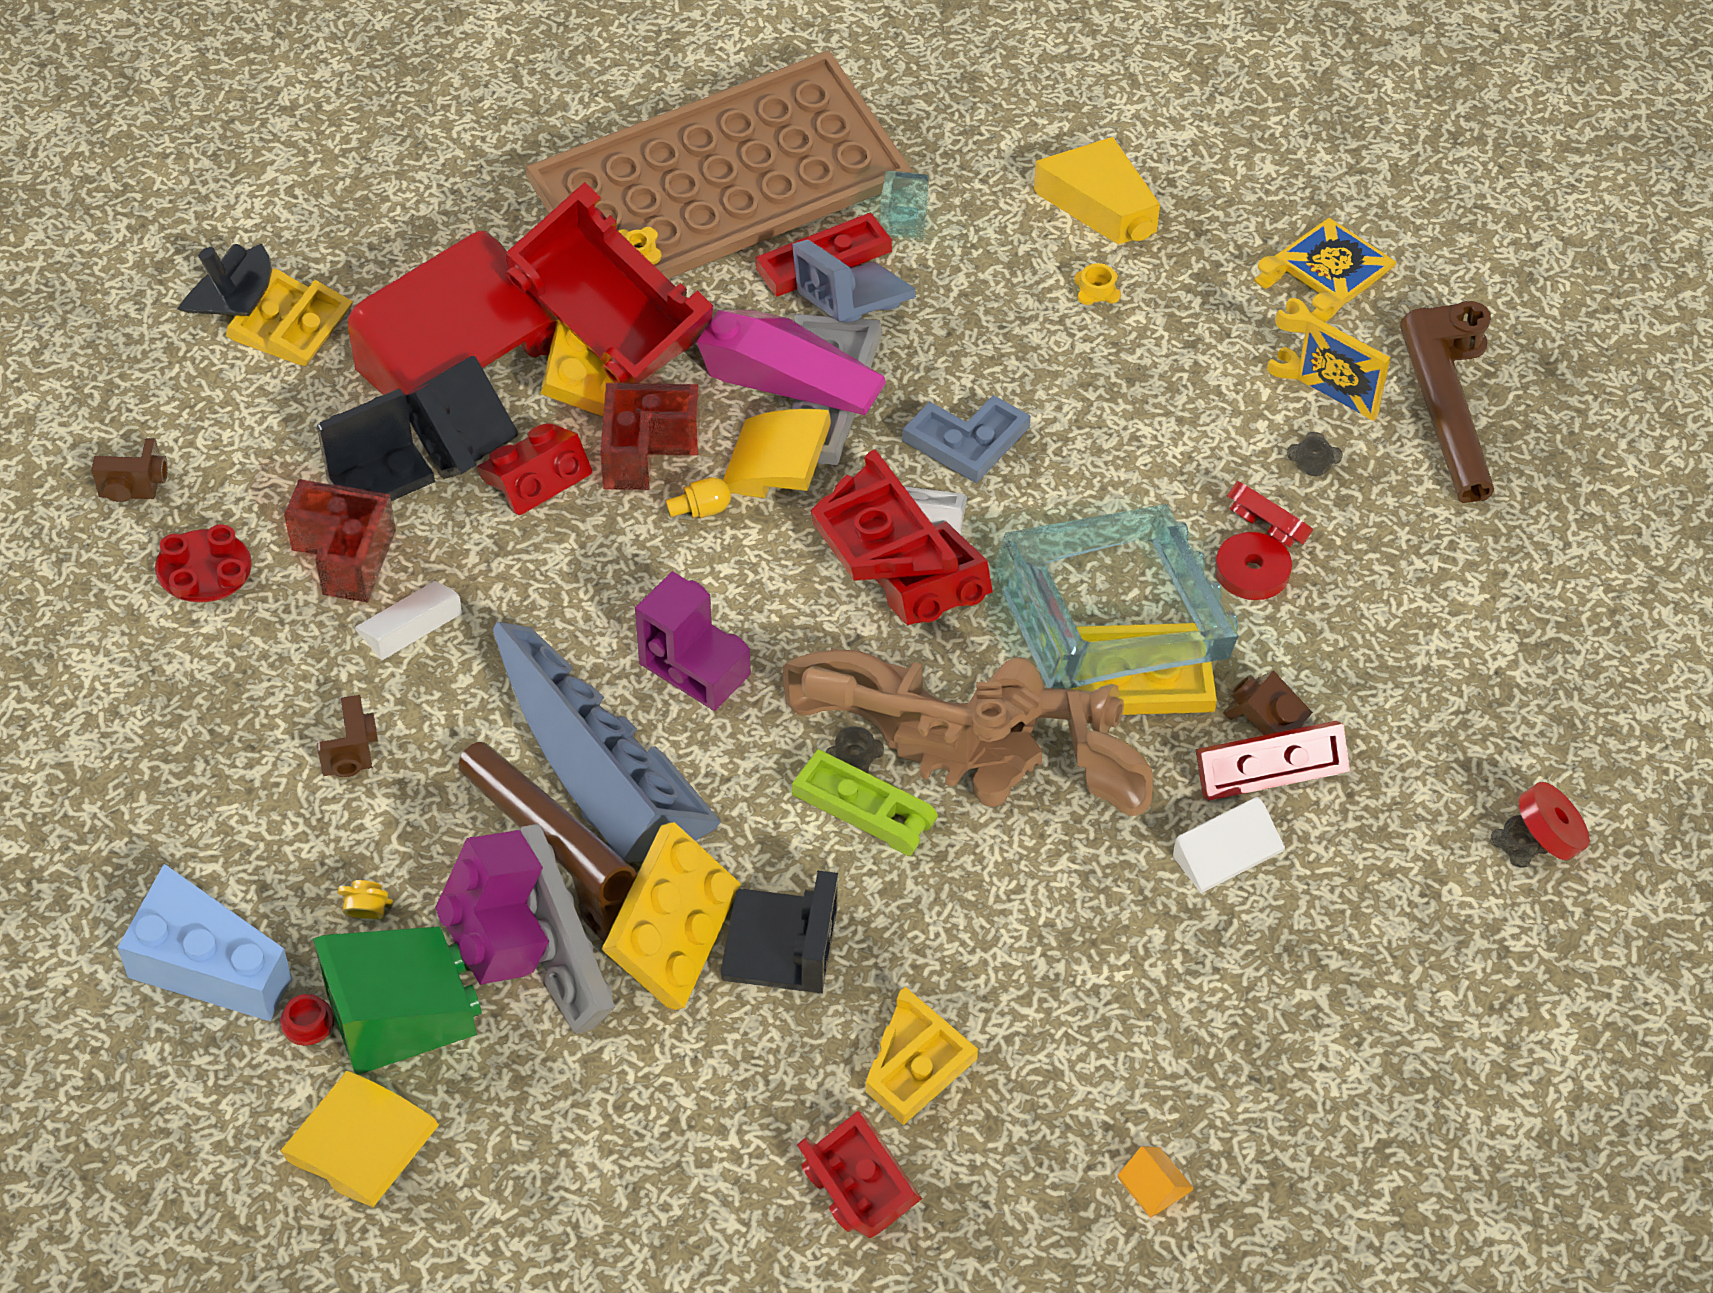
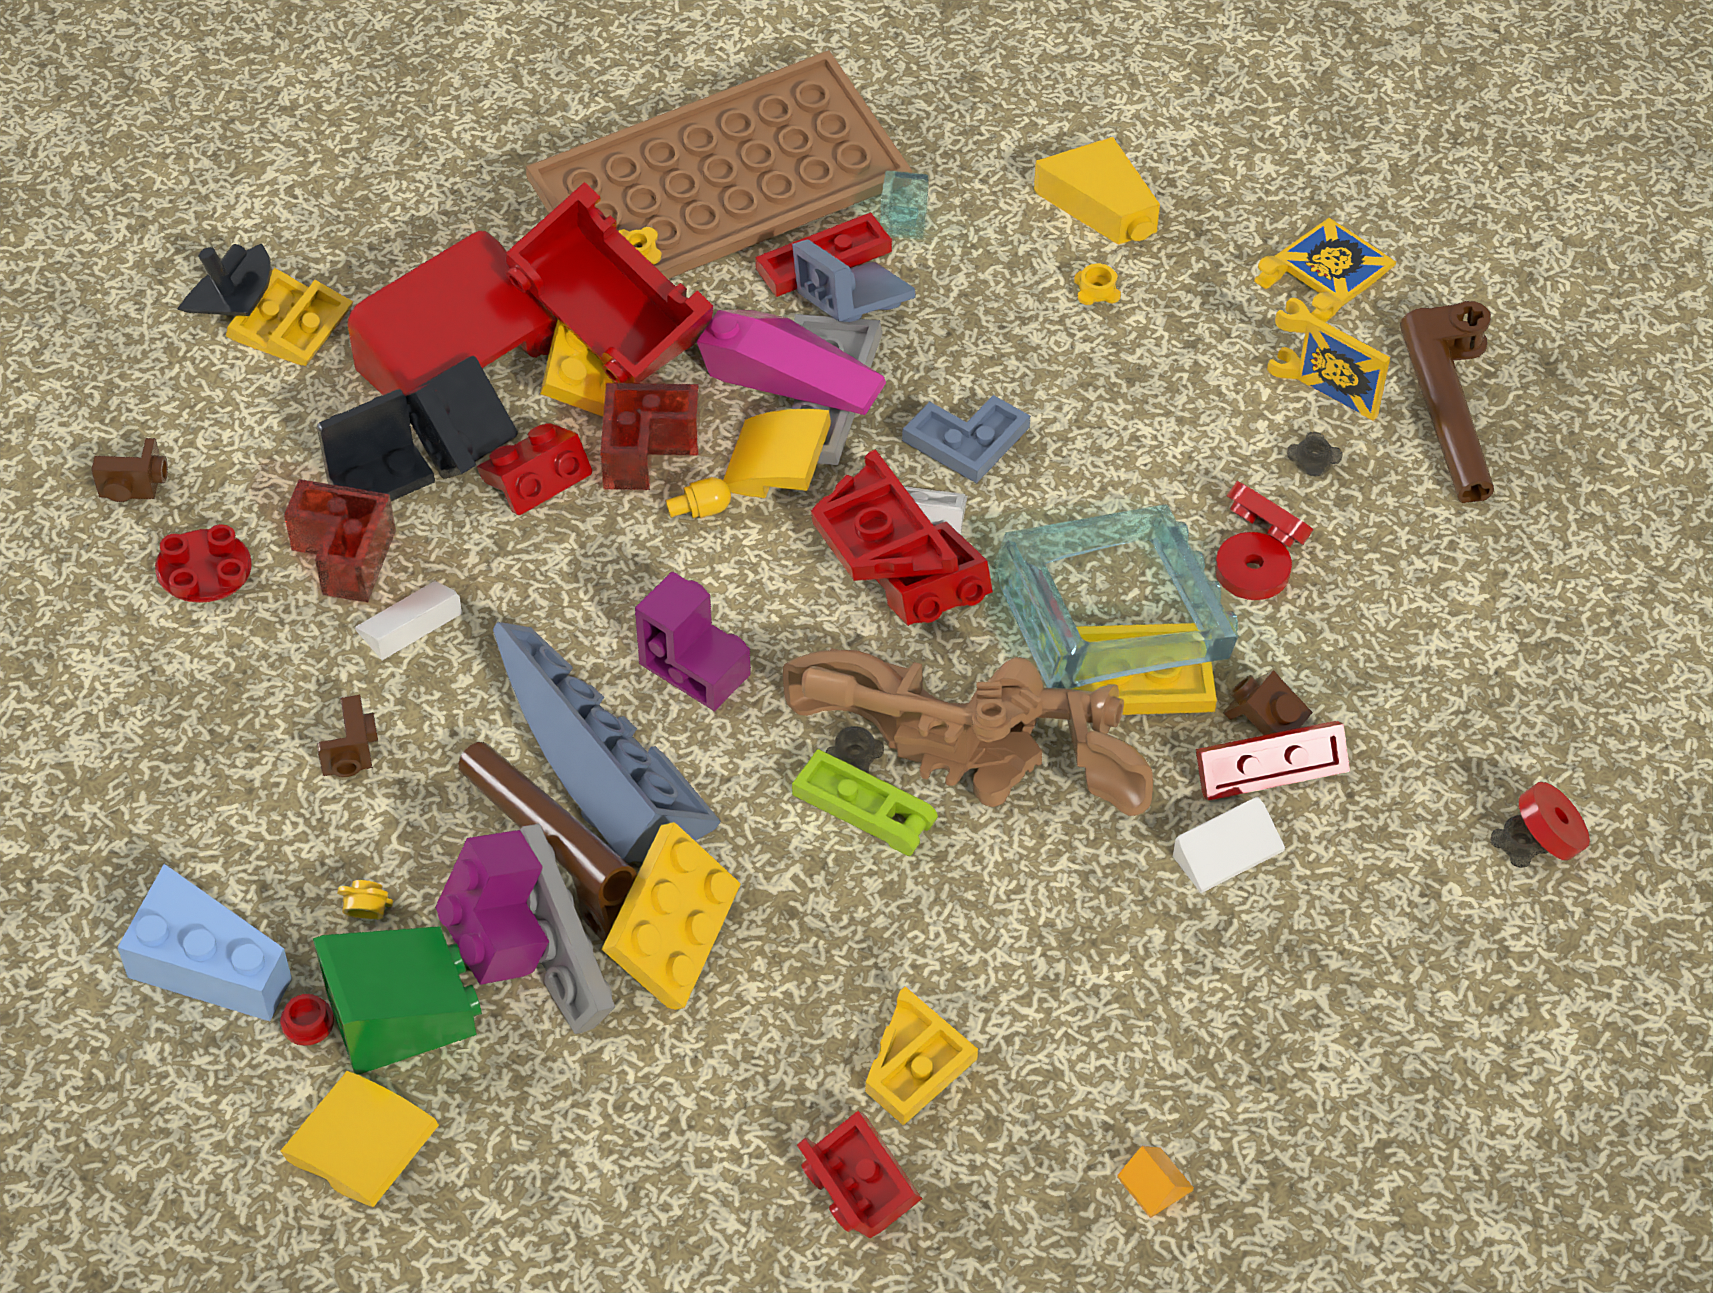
(782, 937): black bracket -> none

